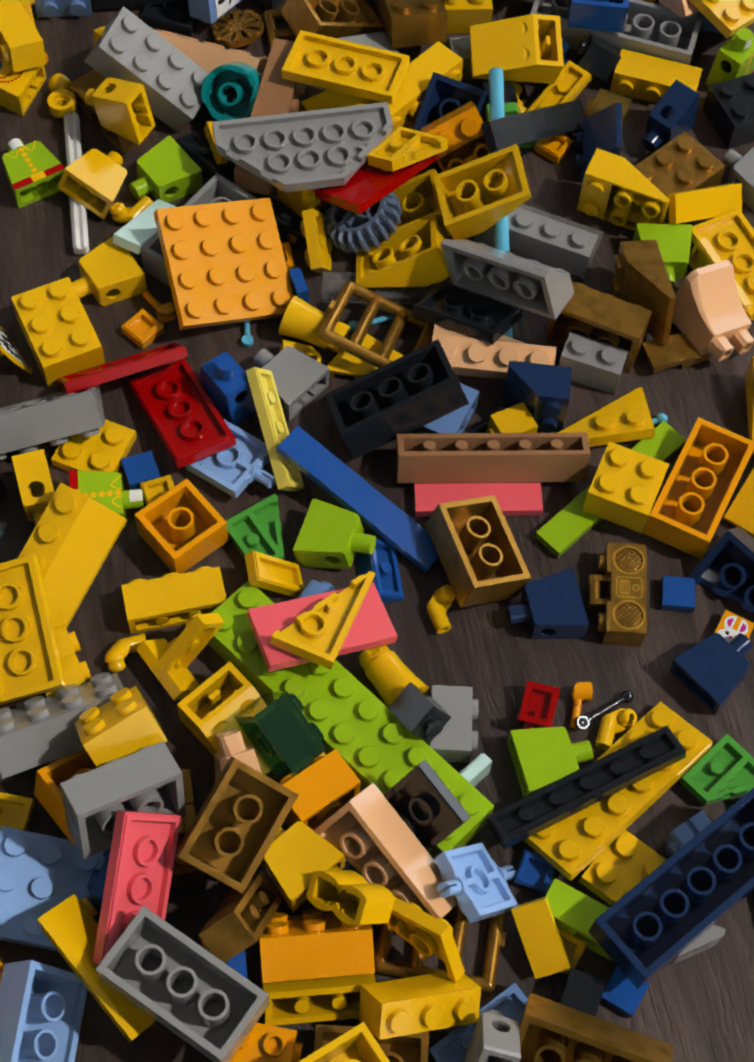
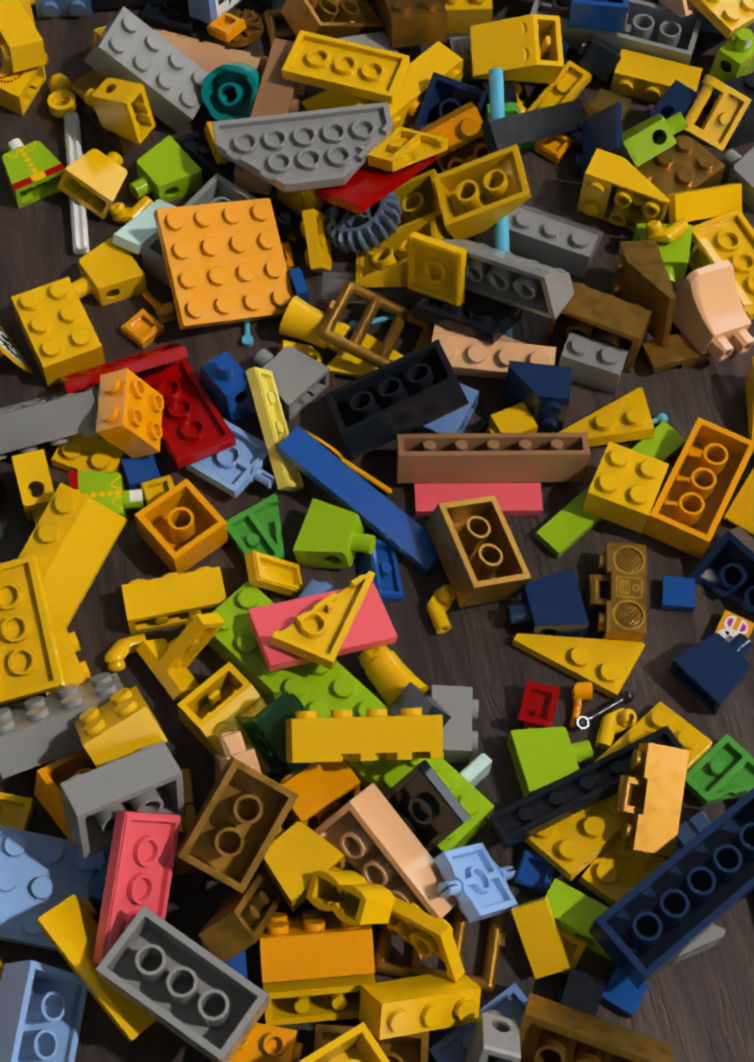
(129, 413): none -> light orange brick
(226, 27): none -> light orange tile
(363, 737): none -> yellow wedge
(365, 475): none -> light orange piece
(436, 268): none -> yellow tile
(591, 660): none -> yellow wing
(639, 140): none -> lime torso
(657, 800): none -> piece
(666, 234): none -> yellow arm
(723, 116): none -> yellow plate

